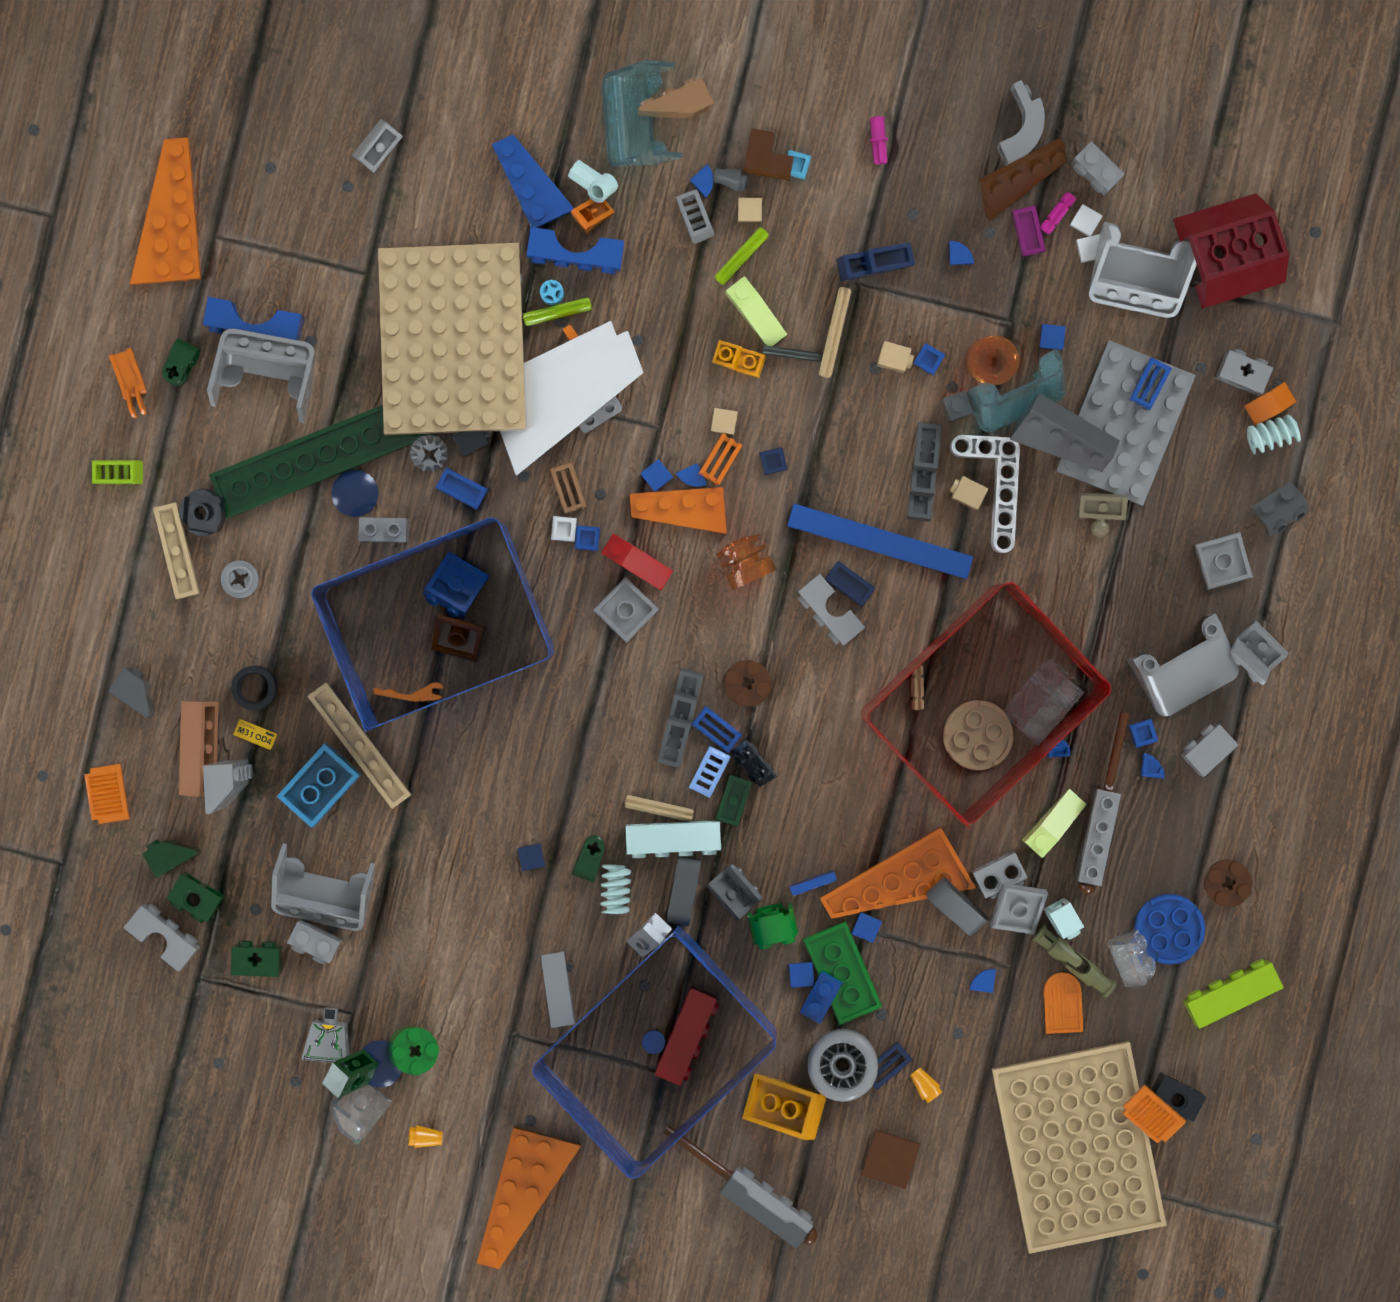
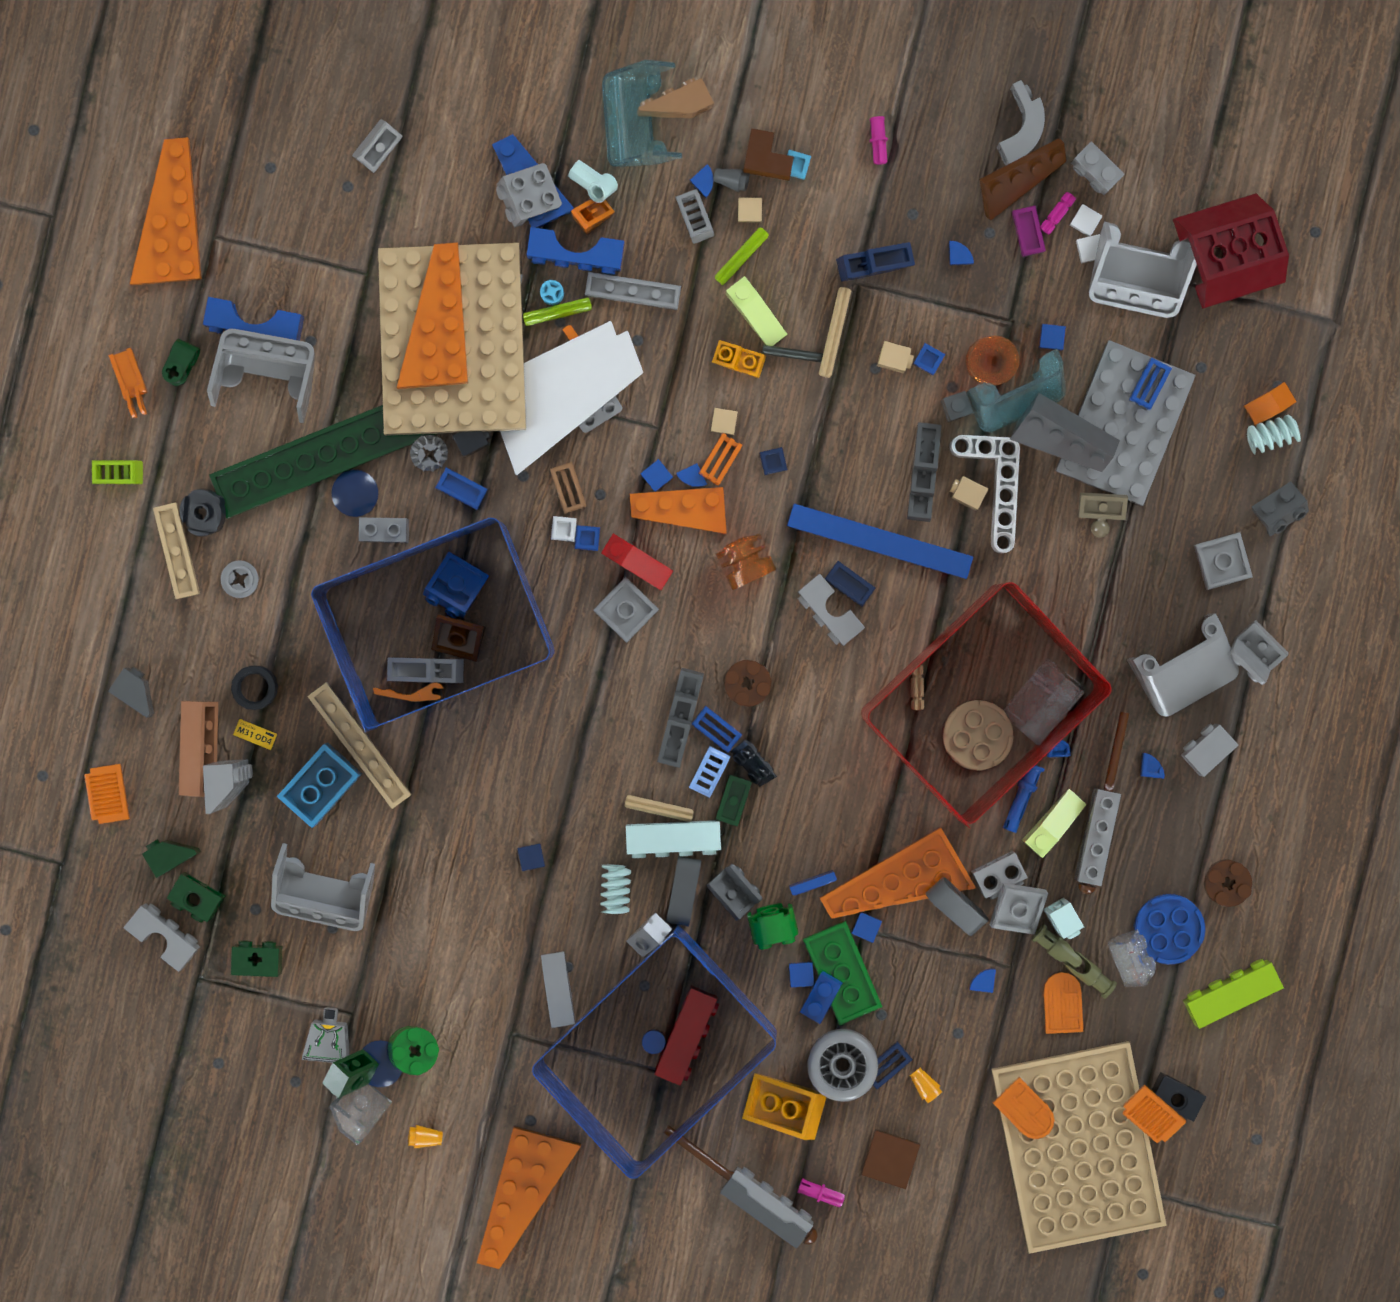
(315, 941): light grey brick -> none
(425, 670): none -> light grey slope
(438, 333): none -> orange wing
(528, 194): none -> light grey bracket
(589, 862): dark green piece -> none
(632, 290): none -> light grey tile
(821, 1193): none -> dark pink axle
(1026, 785): none -> blue pin
(1026, 1110): none -> orange window
(1143, 733): blue tile -> none
(1230, 372): light grey brick -> none

